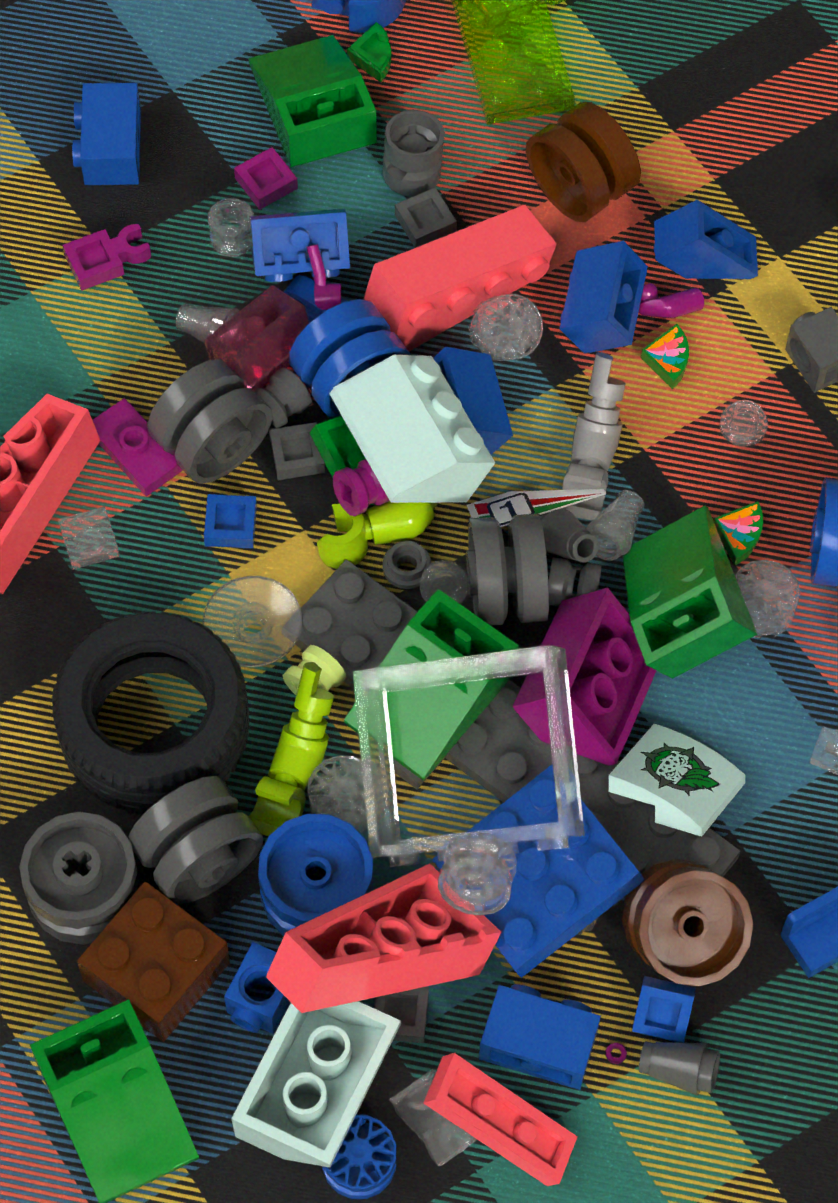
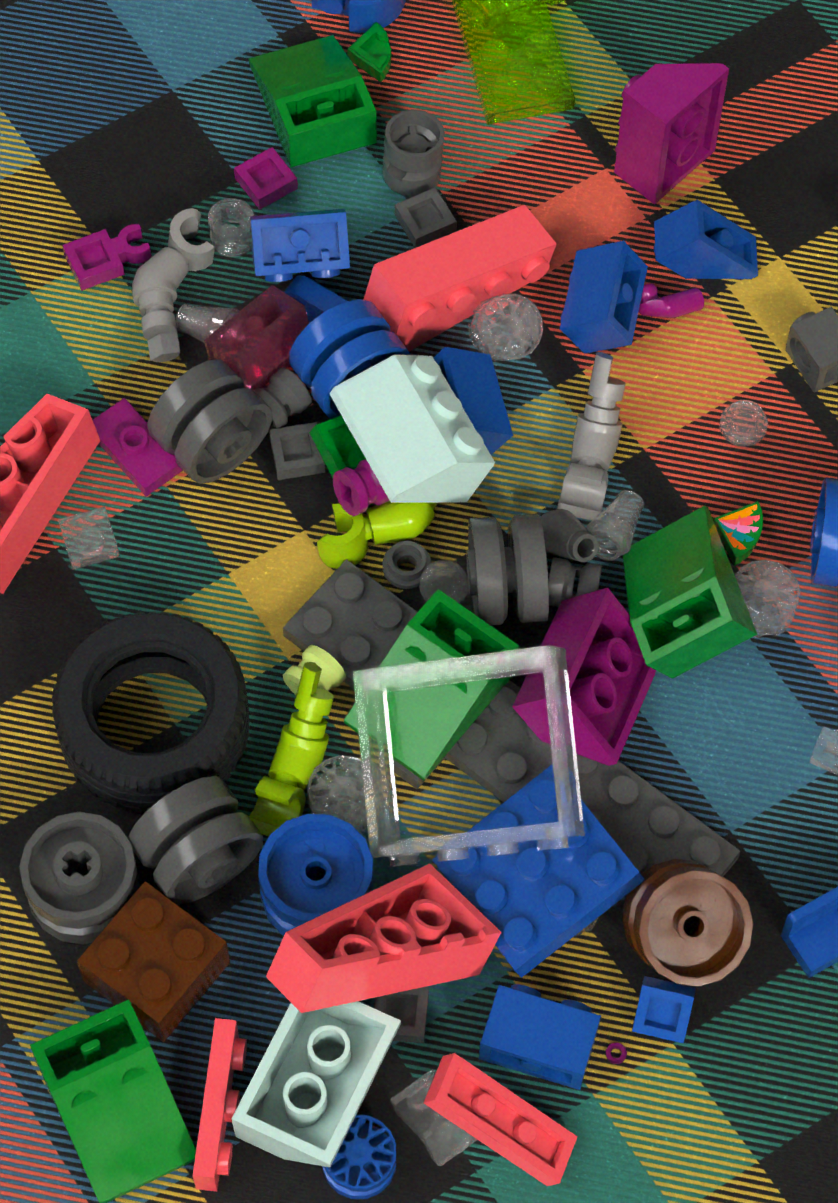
(109, 134): blue brick -> none
(159, 278): none -> light grey piece
(219, 1105): none -> coral plate
(230, 521): blue plate -> none
(247, 1012): blue brick -> none
(259, 602): clear dish -> none
(325, 294): magenta hand -> none
(477, 874): clear wheel -> none
(513, 503): sticker -> none
(583, 161): reddish brown wheel -> none
(668, 124): none -> magenta slope
(668, 355): tile -> none
(679, 777): light aqua slope -> none
(681, 1065): dark grey cone -> none

